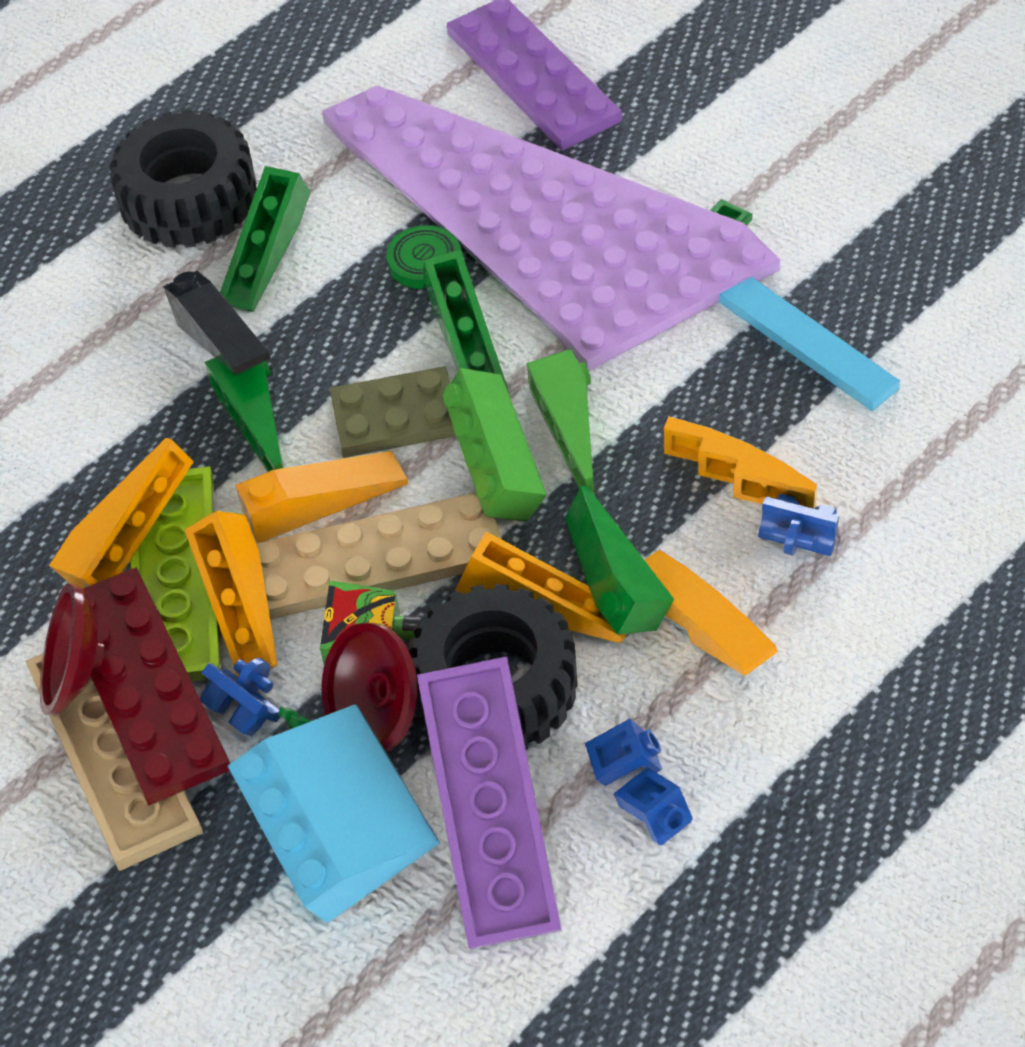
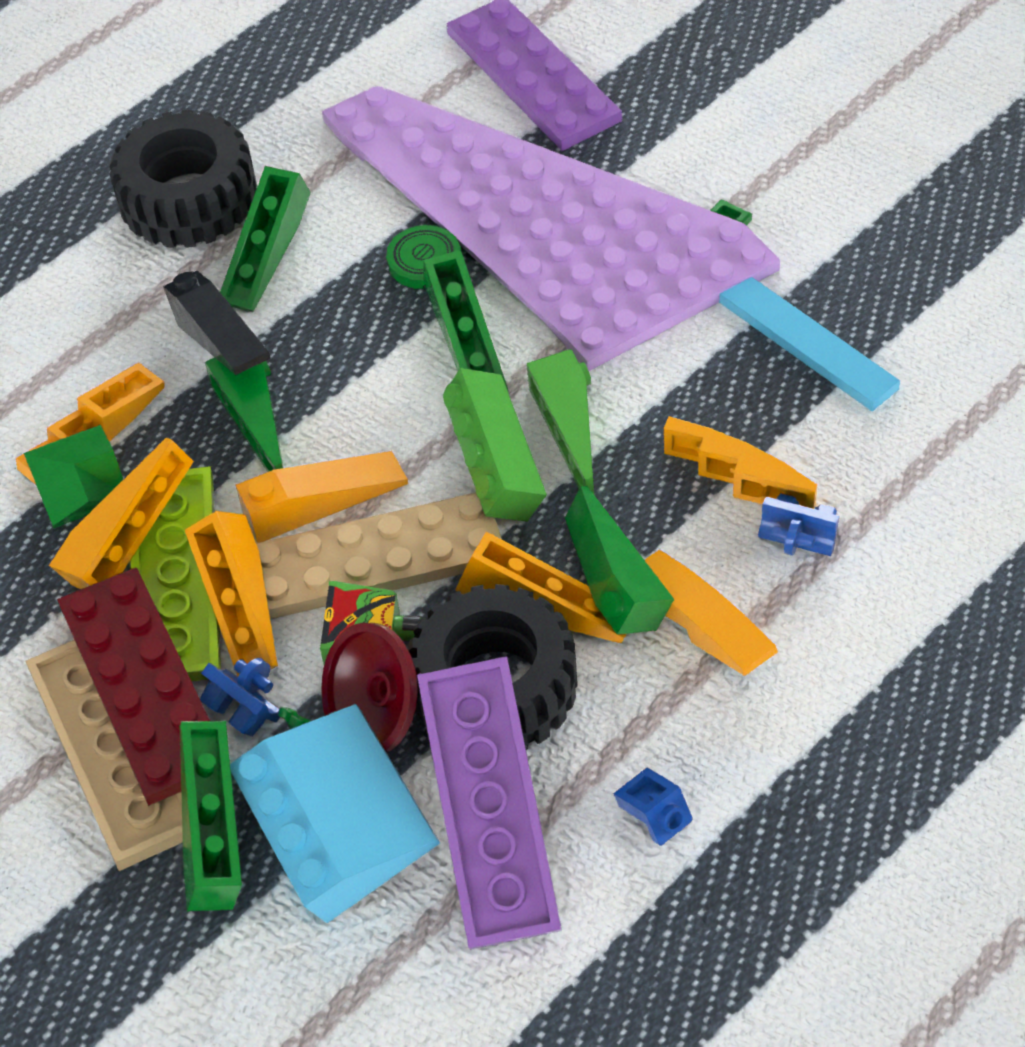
(69, 650): dark red dish -> none
(74, 474): none -> green slope
(109, 405): none -> light orange slope
(208, 818): none -> green slope
(392, 411): olive plate -> none
(623, 751): blue bracket -> none

